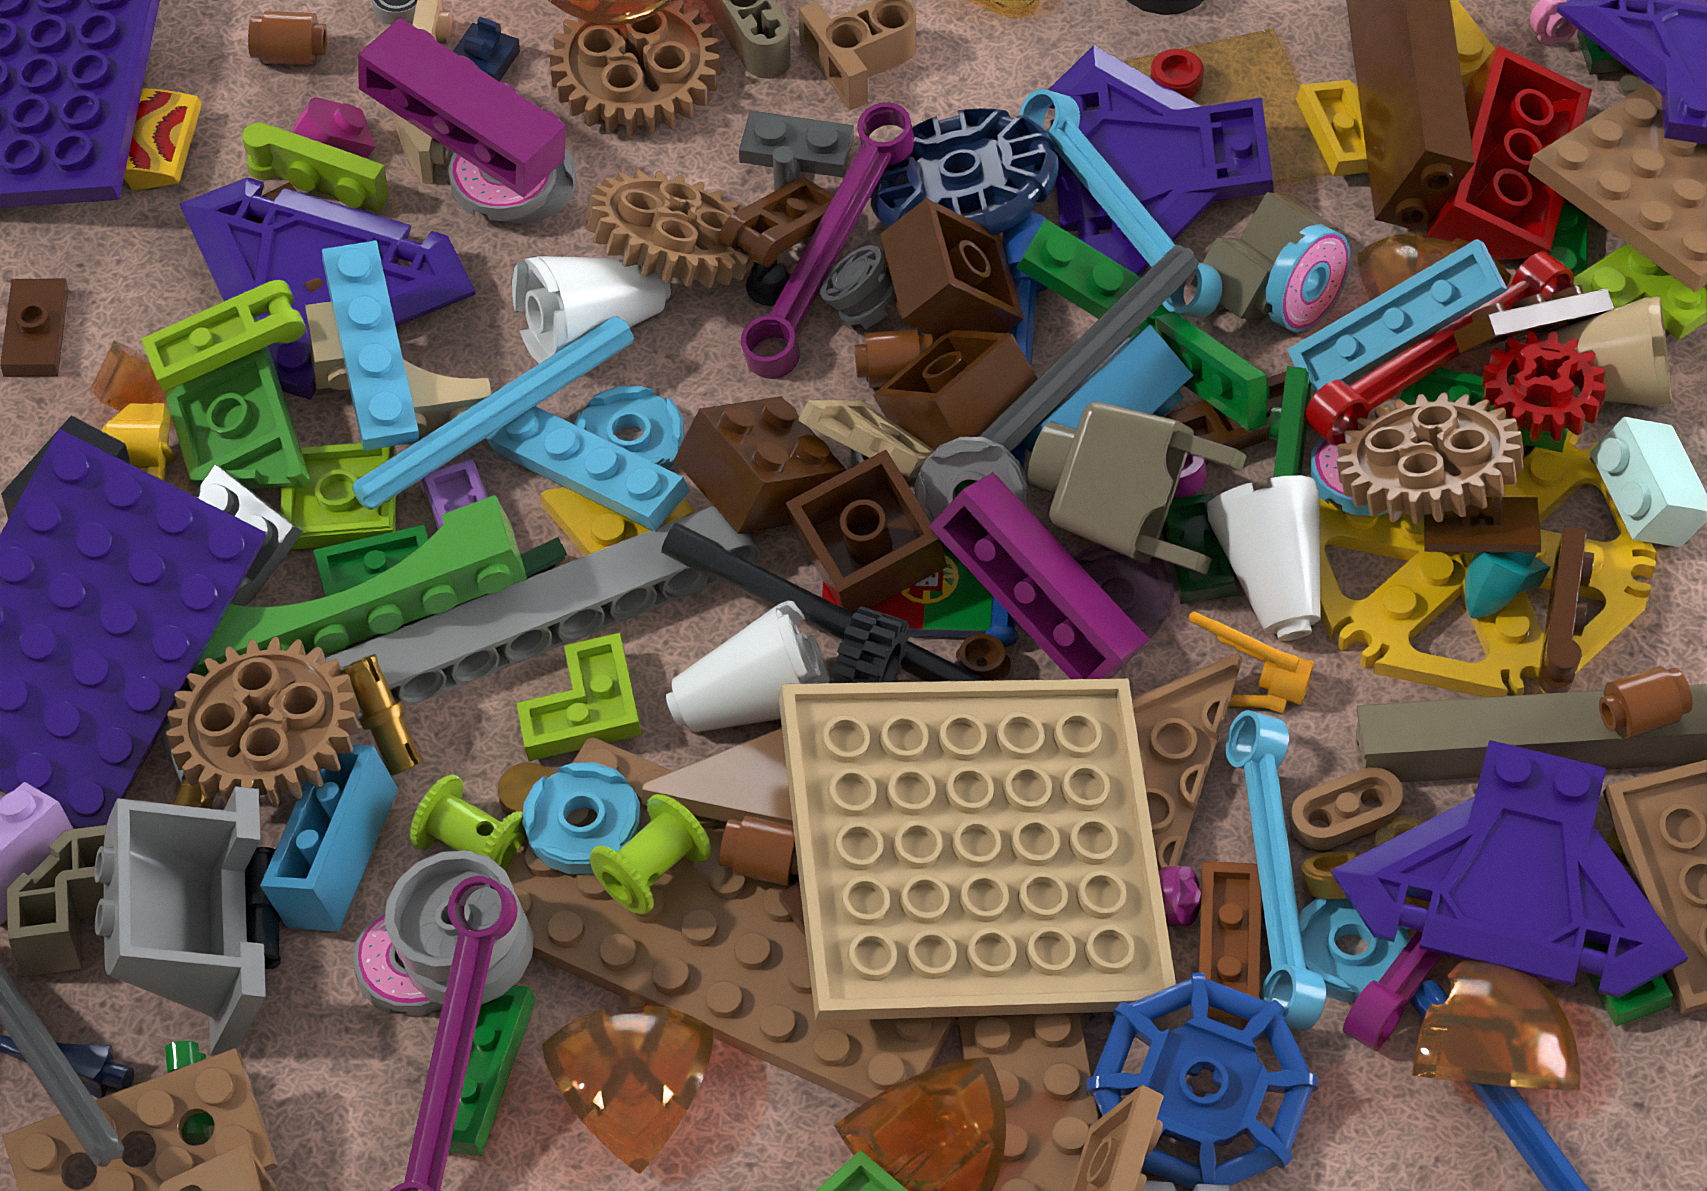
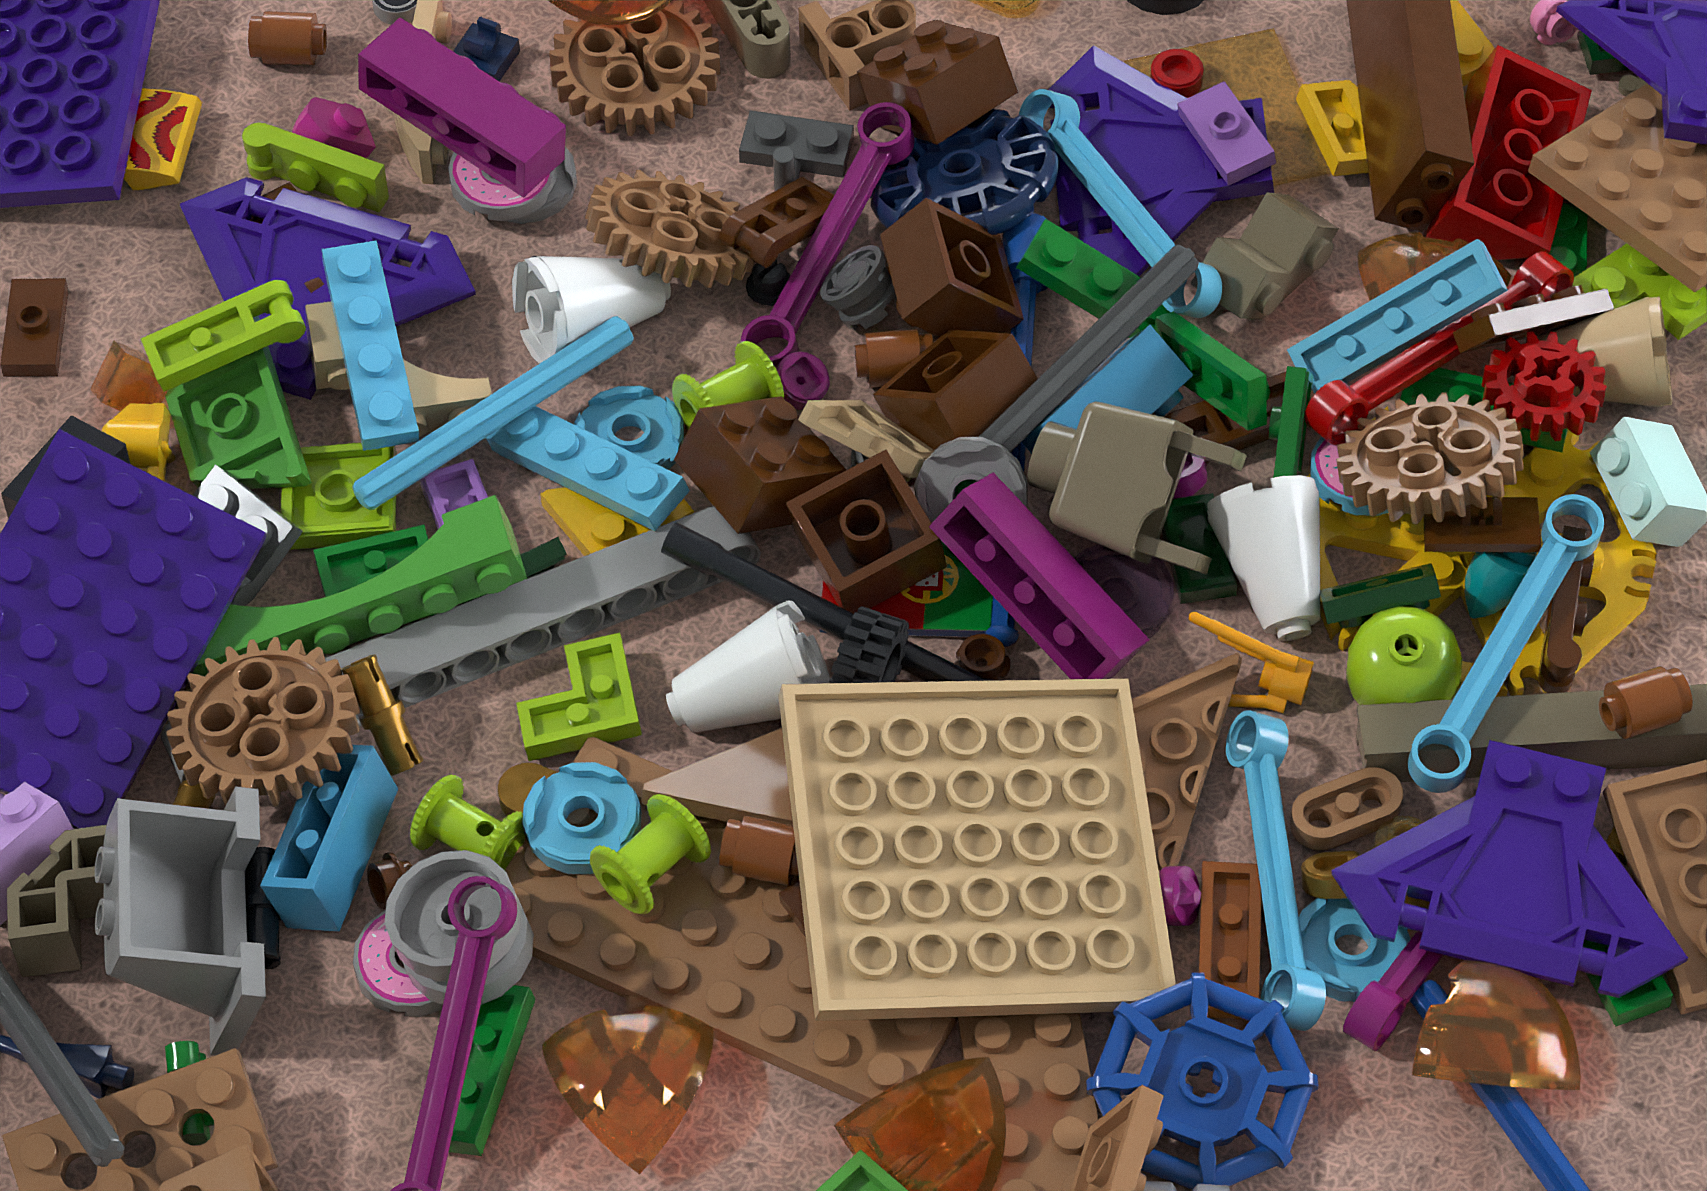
(384, 875): none -> reddish brown plate
(748, 380): none -> lime hose
(803, 378): none -> magenta tile
(940, 78): none -> reddish brown brick
(1226, 133): none -> medium lavender plate
(1308, 278): tile -> none
(1357, 601): none -> dark green plate
(1403, 658): none -> lime cylinder
(1506, 642): none -> medium azure piece

